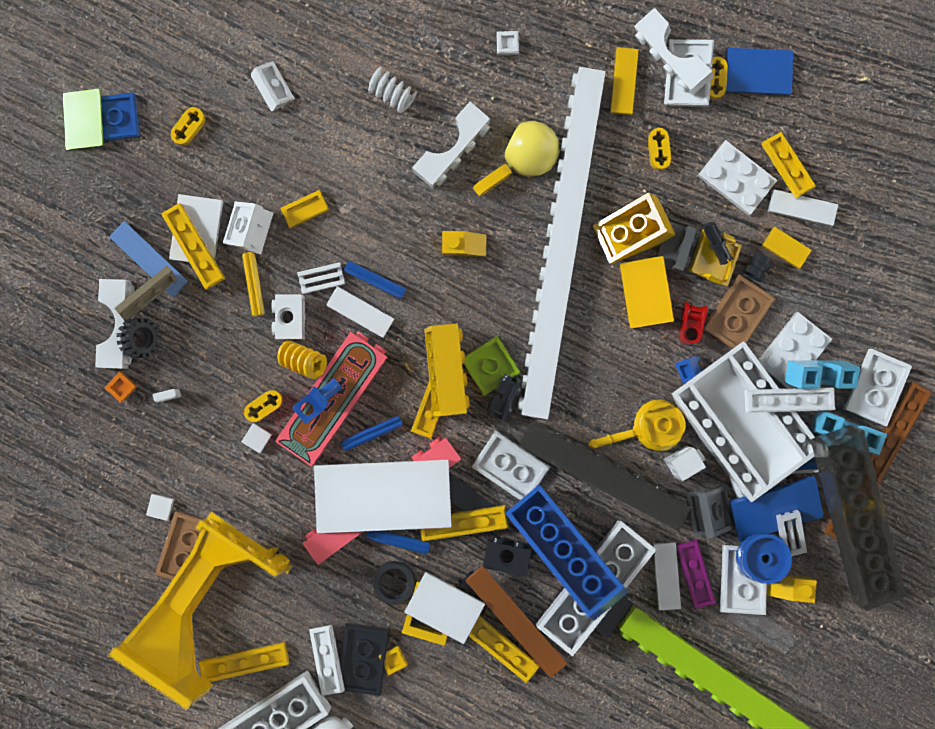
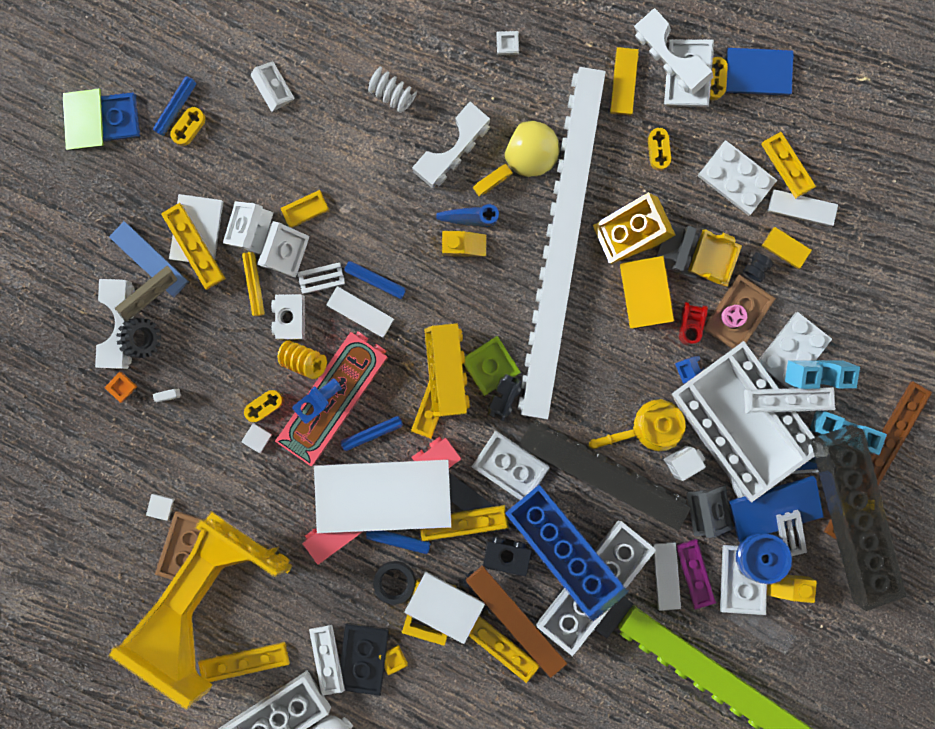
(174, 106): none -> blue axle
(283, 249): none -> white bracket
(470, 216): none -> blue piece
(717, 243): black axle -> none
(739, 316): none -> bright pink wheel
(878, 387): white plate -> none

